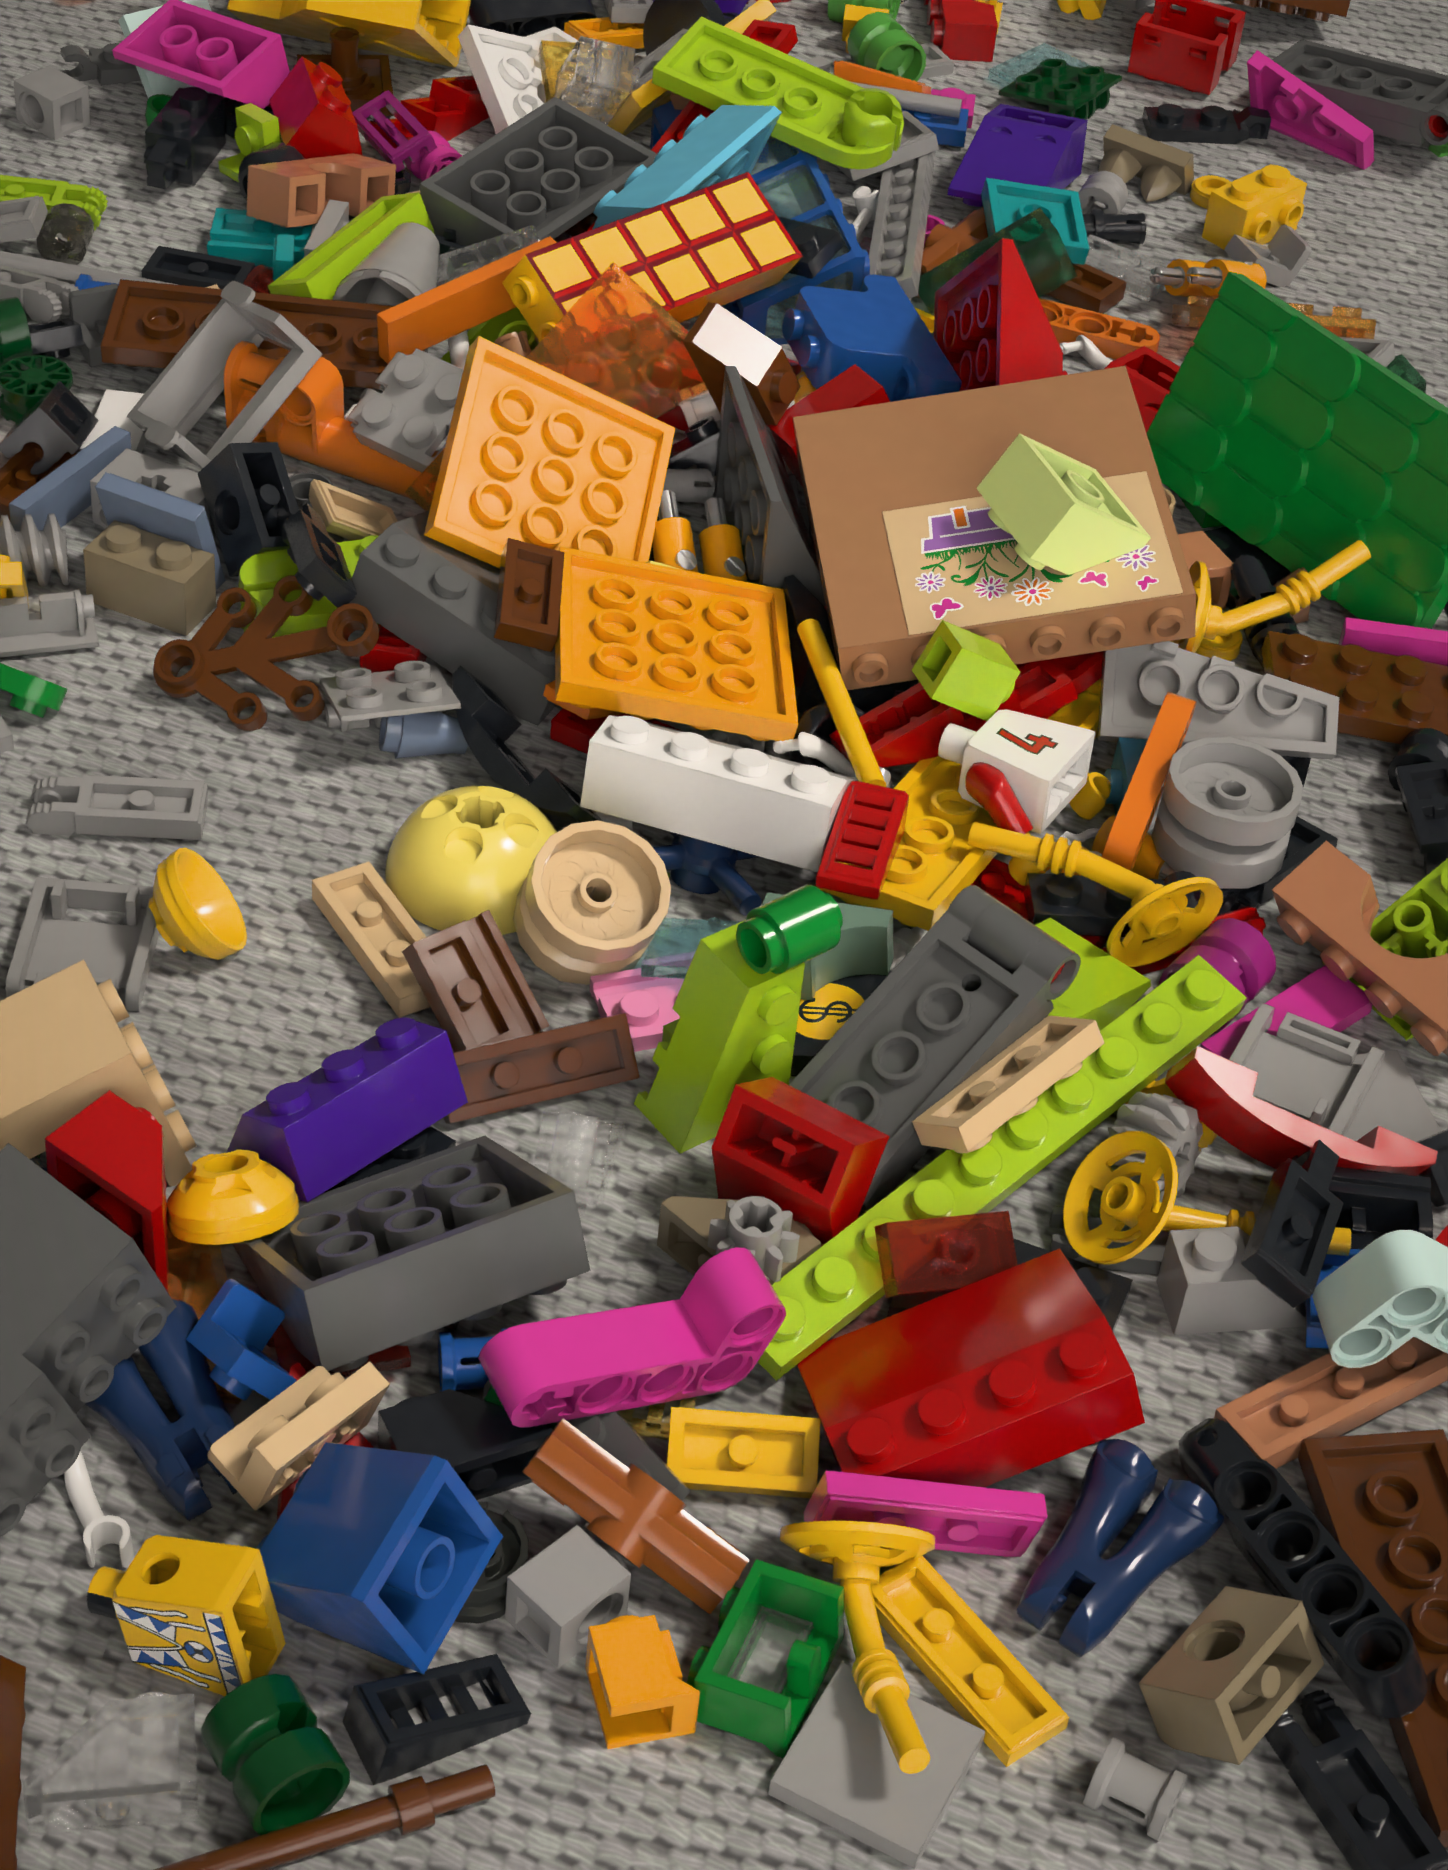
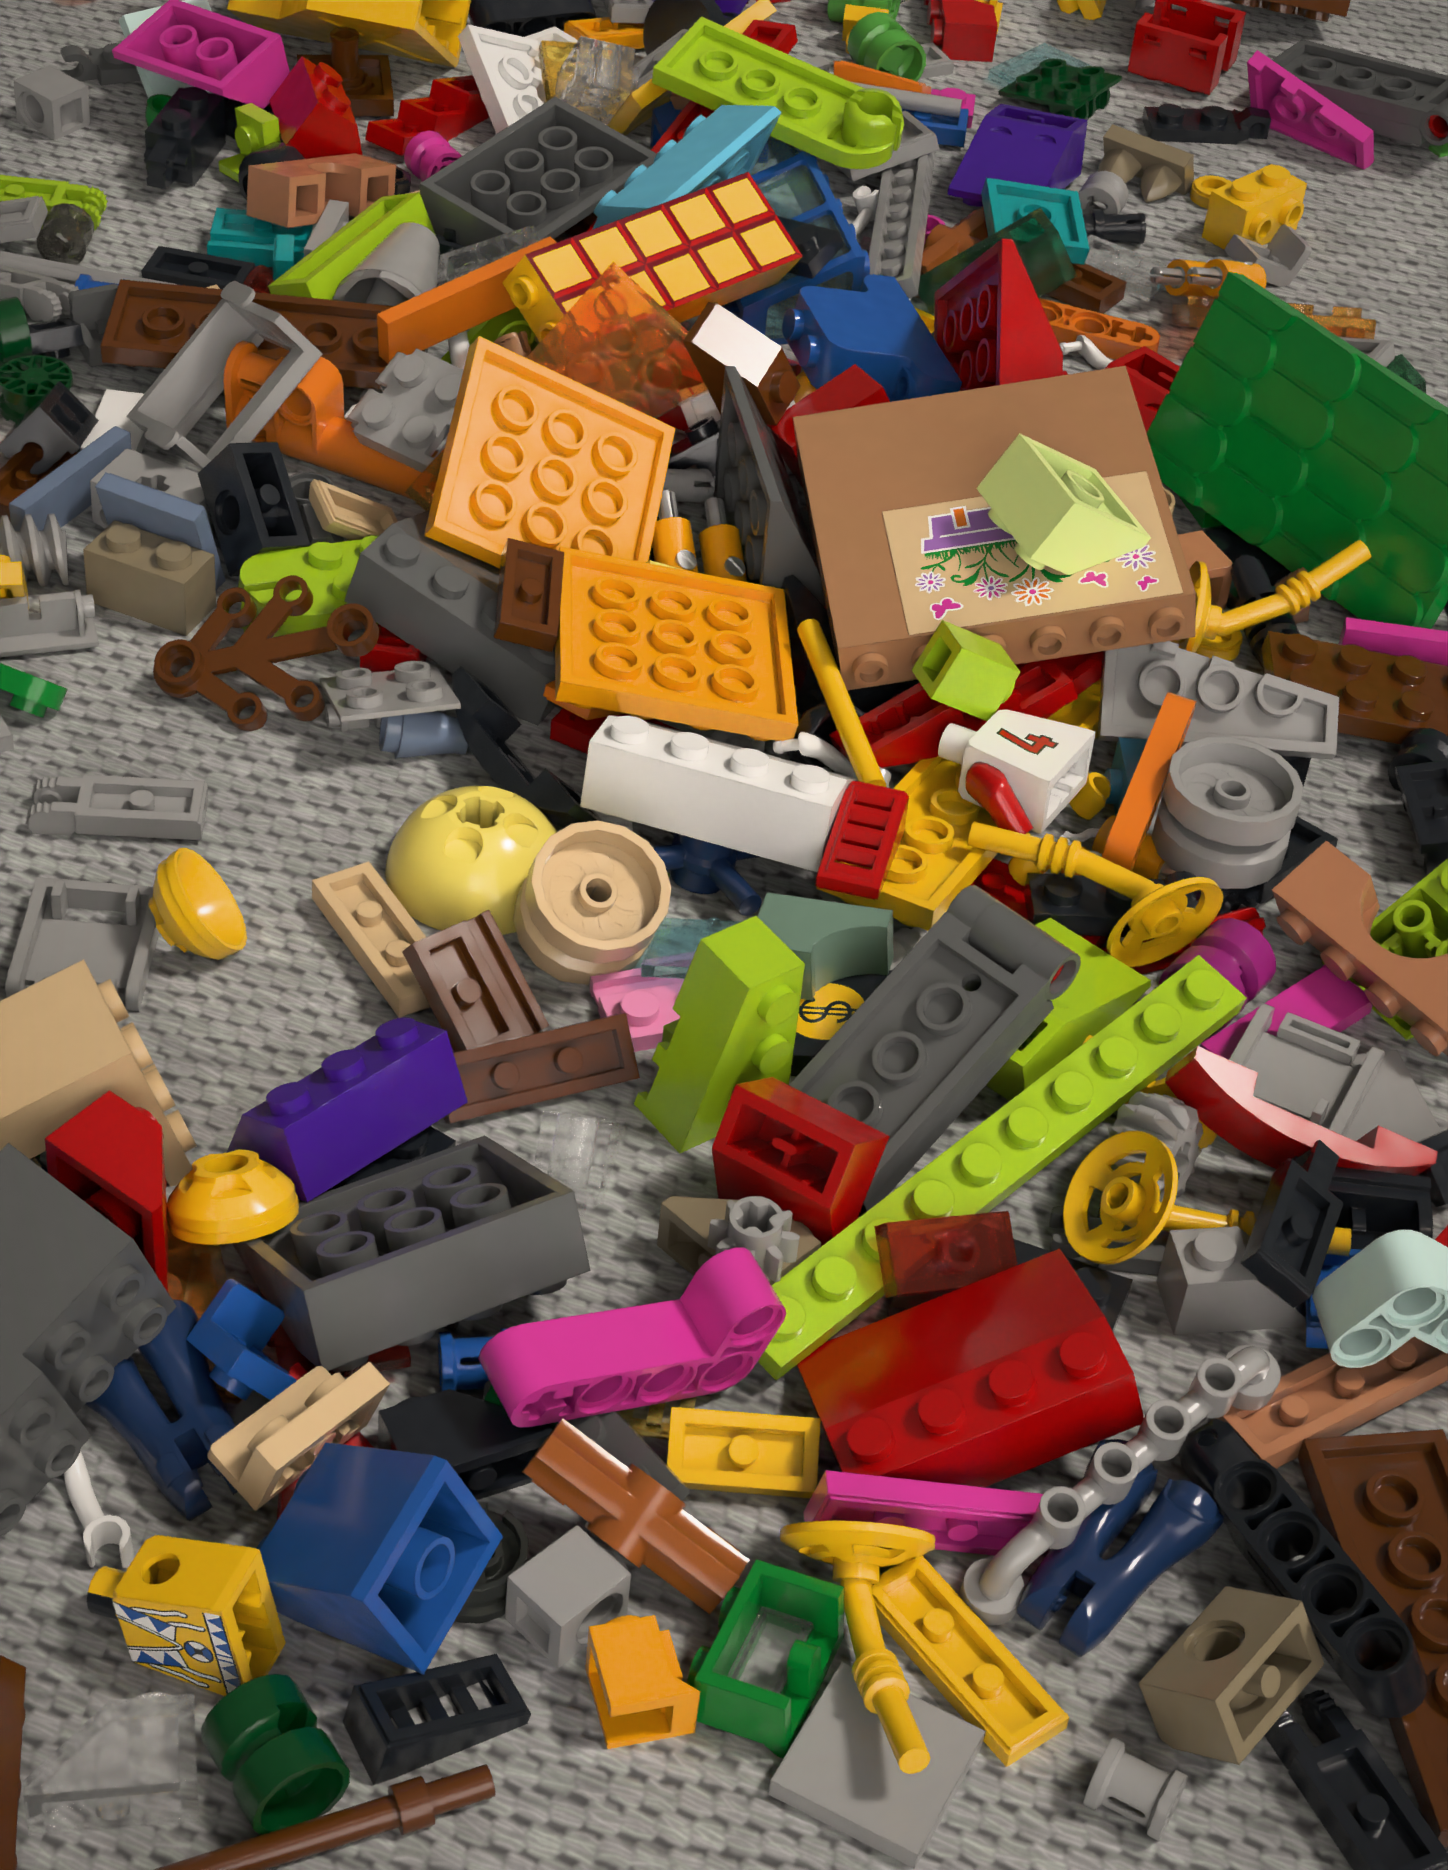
(317, 557): black hinge -> none
(406, 147): magenta tile -> none
(789, 930): green brick -> none
(1008, 1084): tan plate -> none
(1240, 1379): none -> light grey bar

